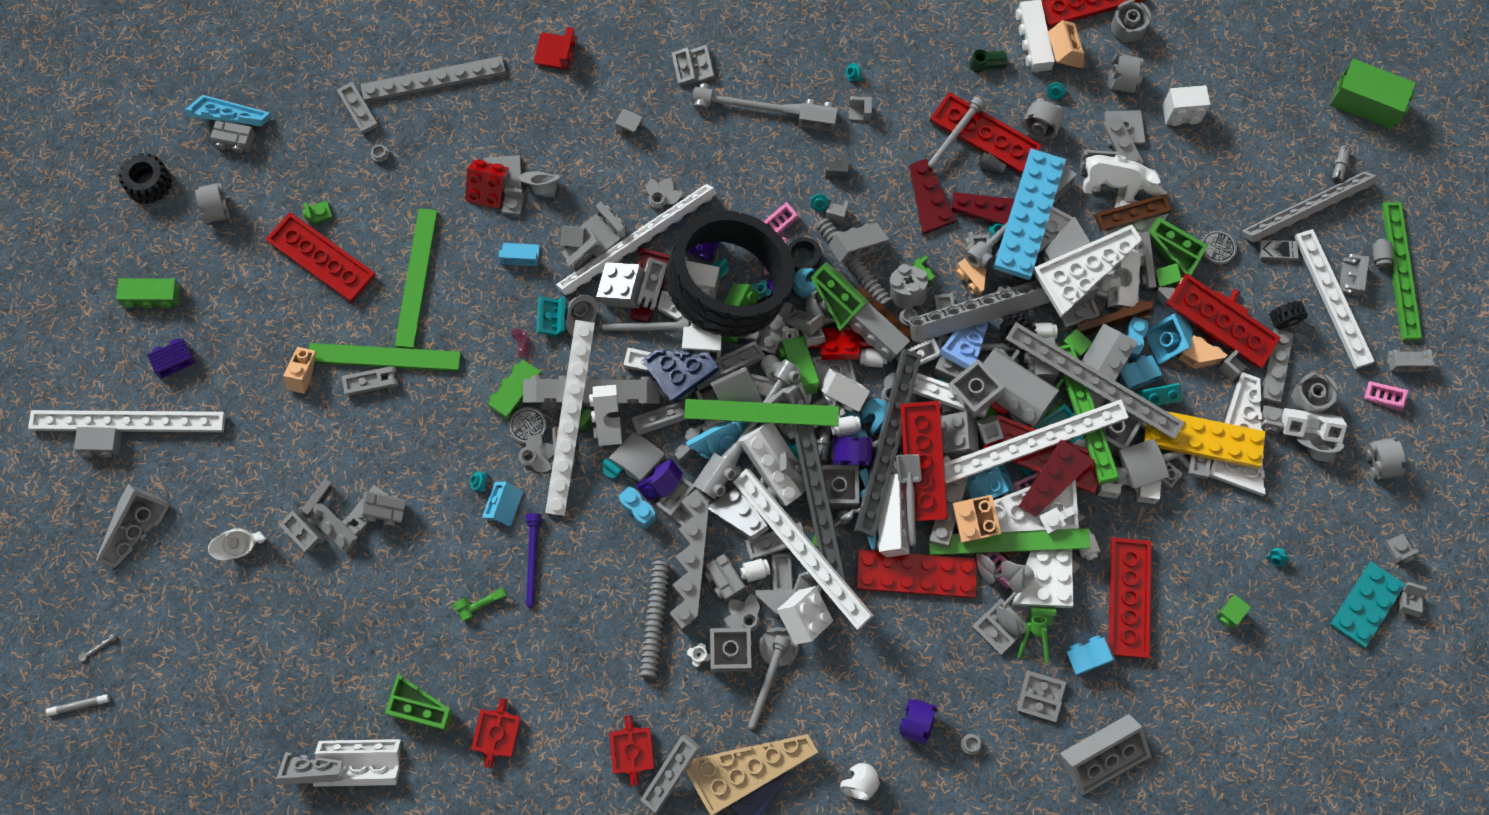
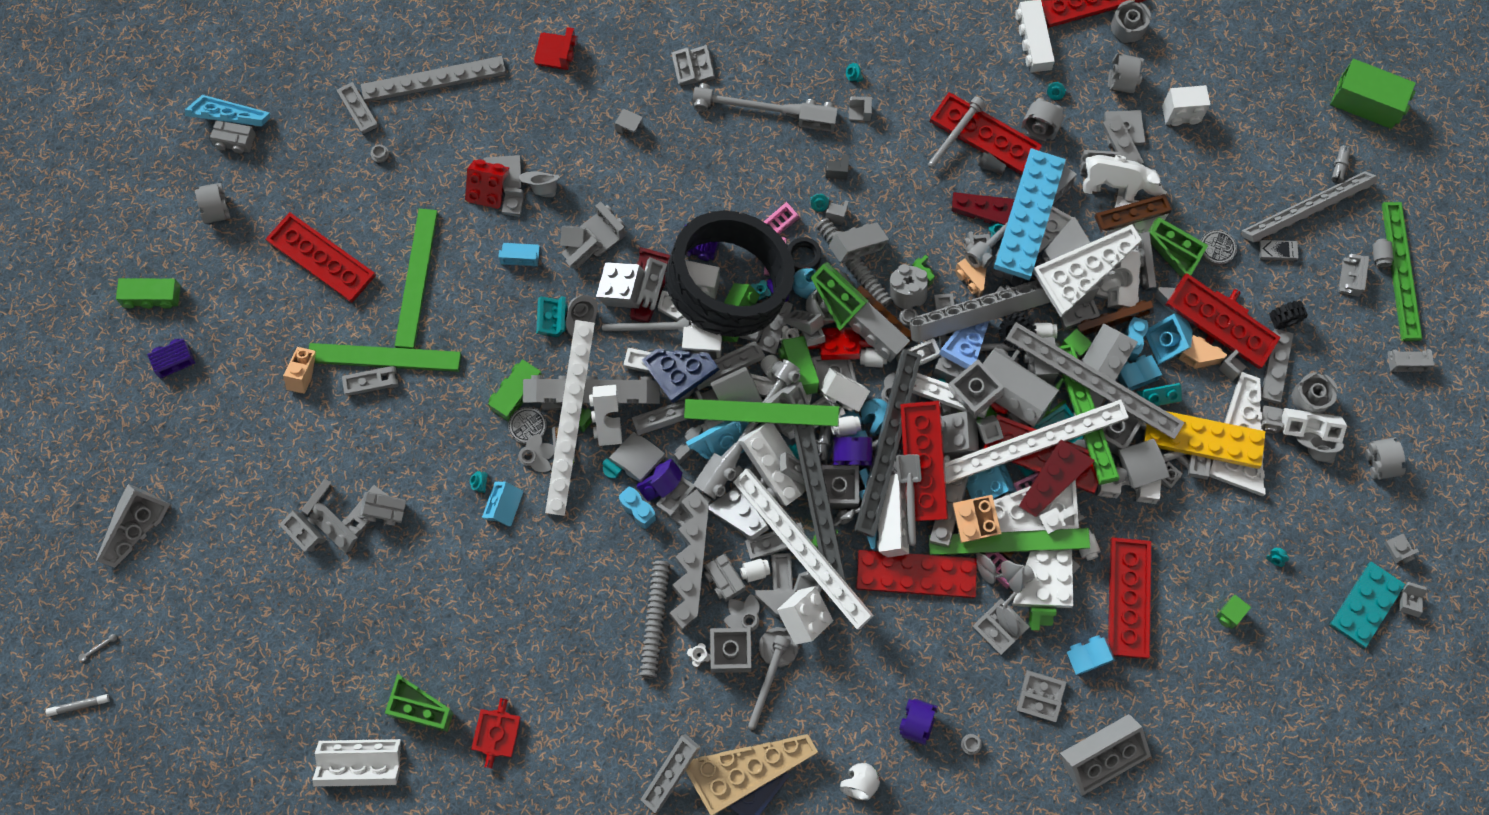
(97, 441): light grey brick -> none
(128, 420): white plate -> none
(153, 188): black tyre -> none
(234, 544): white hair -> none
(305, 770): light grey wing -> none
(317, 213): bright green bracket -> none
(465, 609): bright green brick -> none
(522, 339): clear pink arm -> none
(533, 521): dark purple piece -> none
(631, 750): red plate -> none
(637, 238): white plate -> none
(663, 191): light grey plate -> none
(724, 268): teal plate -> none
(931, 203): dark red wing -> none
(988, 60): dark green piece -> none
(1039, 629): bright green plant -> none
(1066, 44): light nougat slope -> none
(1168, 276): bright green panel -> none
(1334, 299): white plate -> none
(1402, 393): bright pink slope -> none

